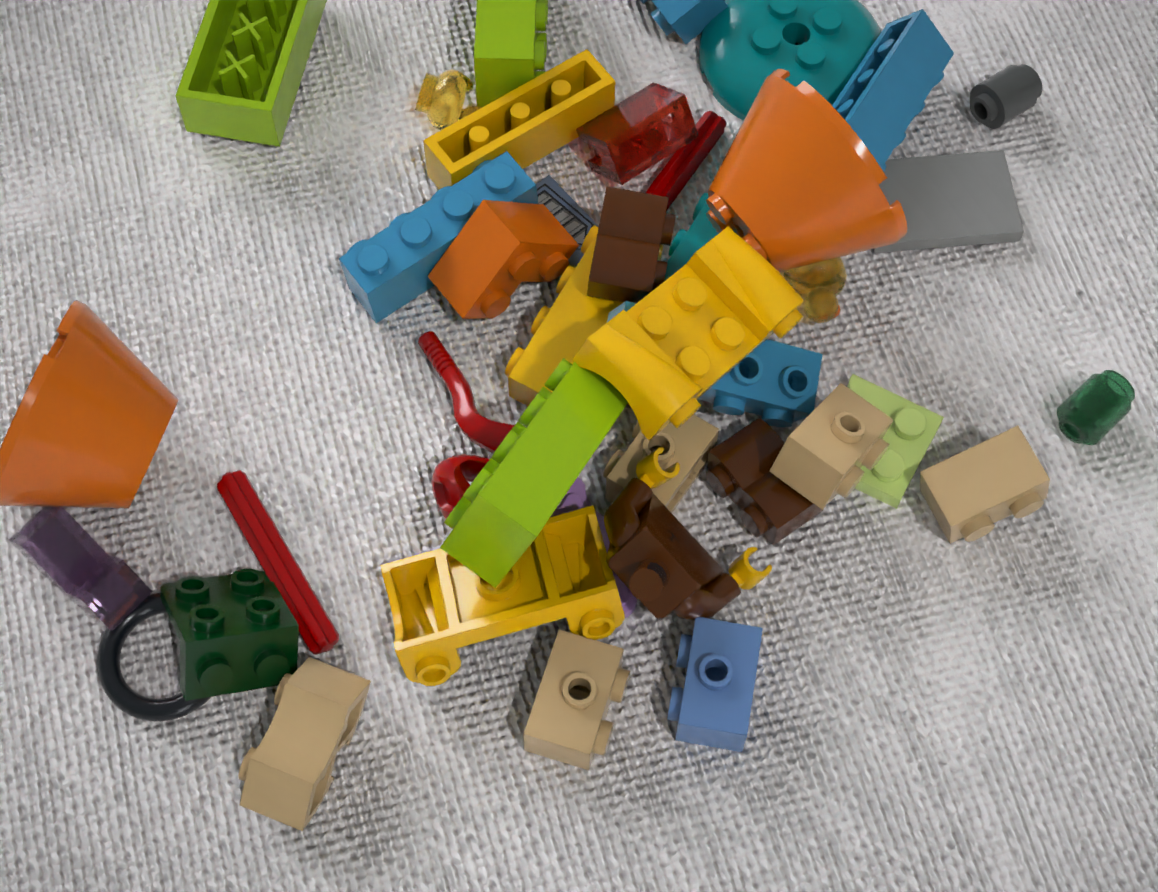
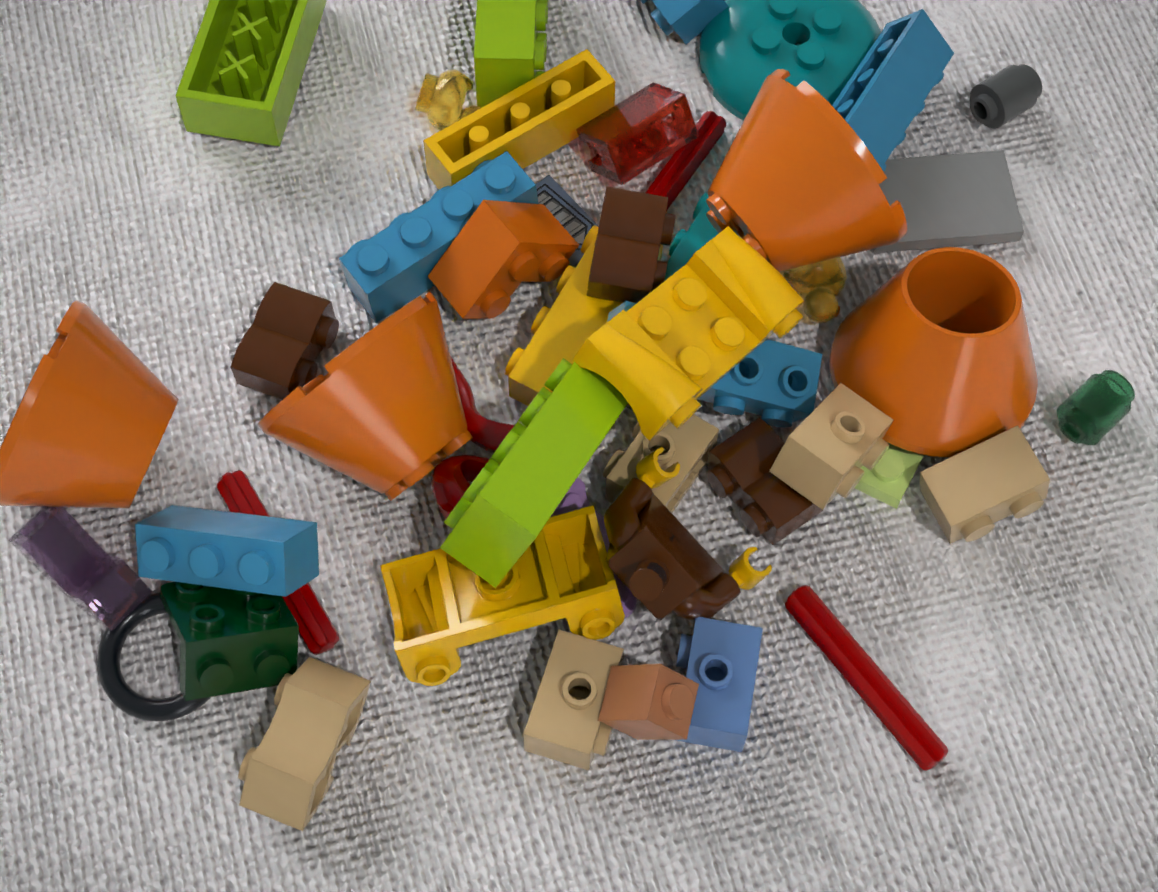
(227, 550): none -> dark azure brick
(284, 341): none -> reddish brown brick
(382, 407): none -> orange cone
(648, 702): none -> nougat brick
(866, 678): none -> red axle
(941, 352): none -> orange cone

